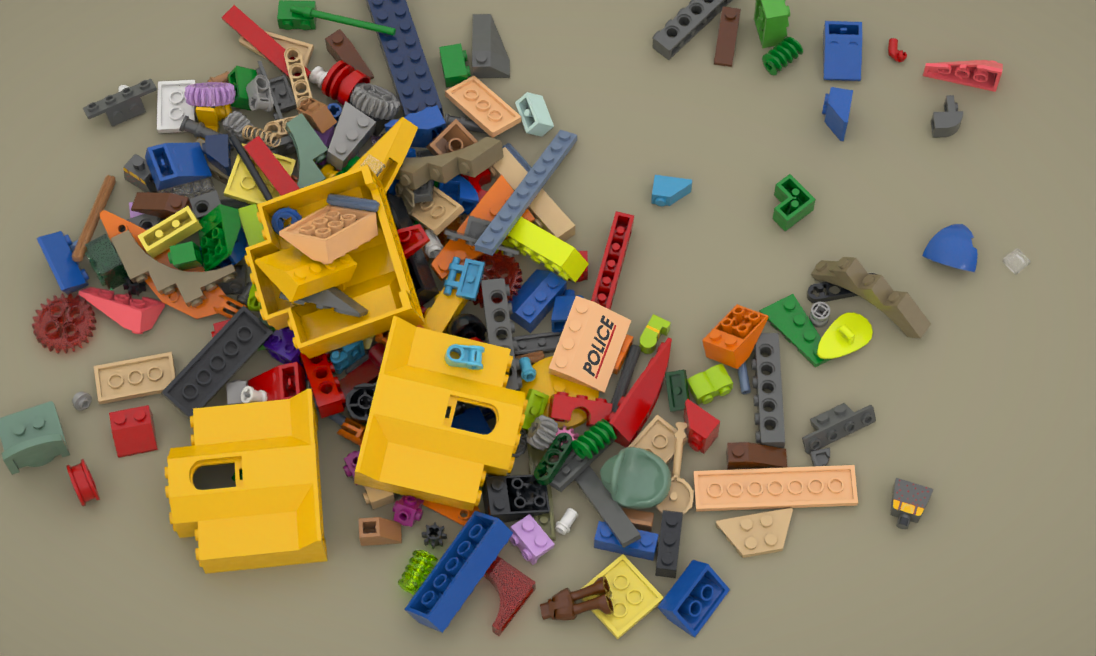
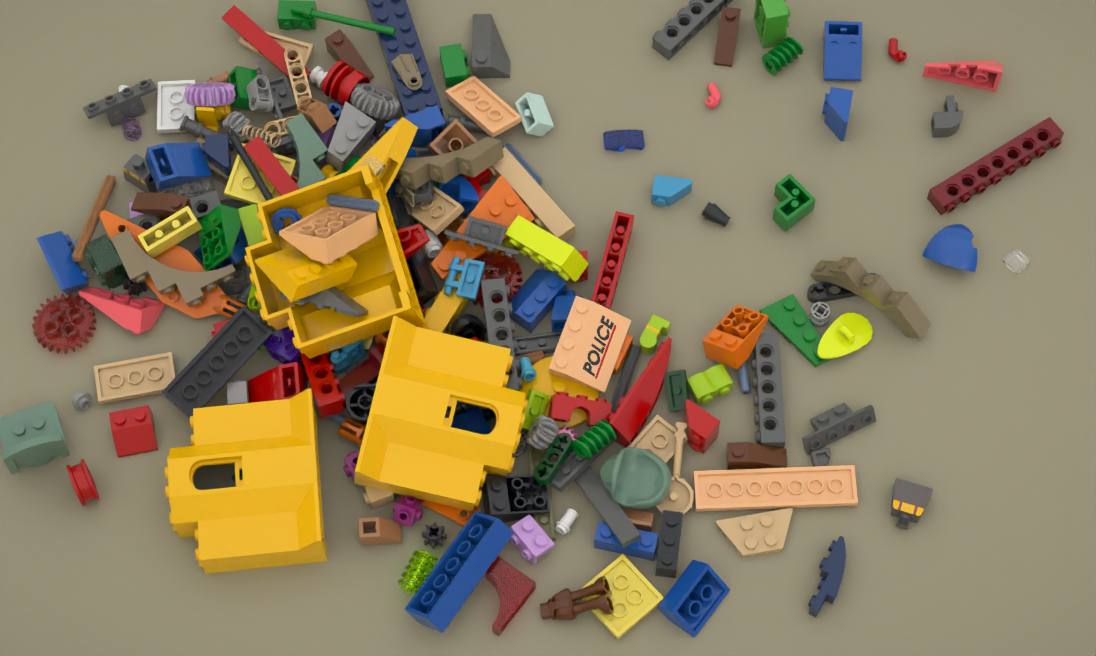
(131, 124): none -> clear purple wheel
(185, 256): green brick -> none
(250, 395): white bush -> none
(408, 70): none -> dark tan piece
(466, 355): medium azure piece -> none
(525, 193): sand blue plate -> none
(620, 139): none -> clear blue slope
(715, 96): none -> coral arm
(715, 214): none -> black cone
(833, 572): none -> dark blue slope
(1045, 130): none -> dark red brick

